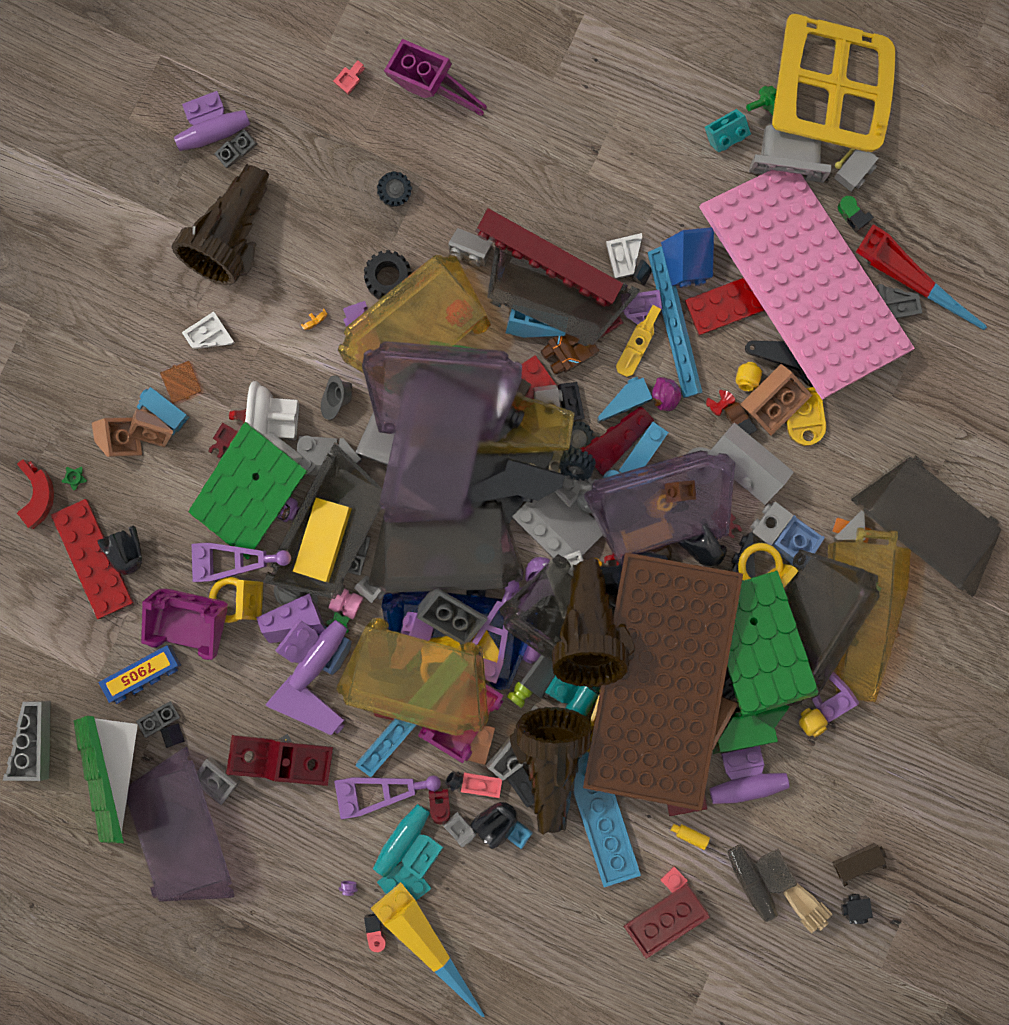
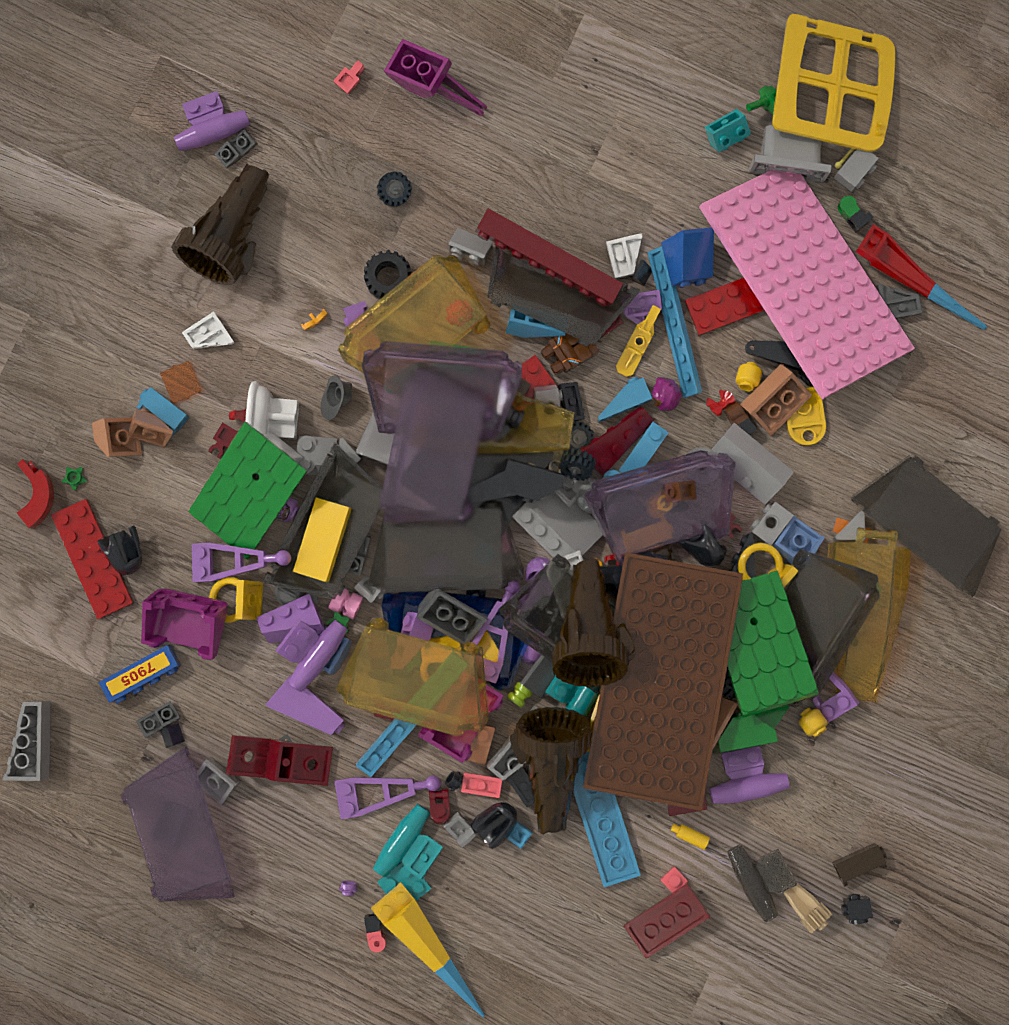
(106, 764): piece -> none

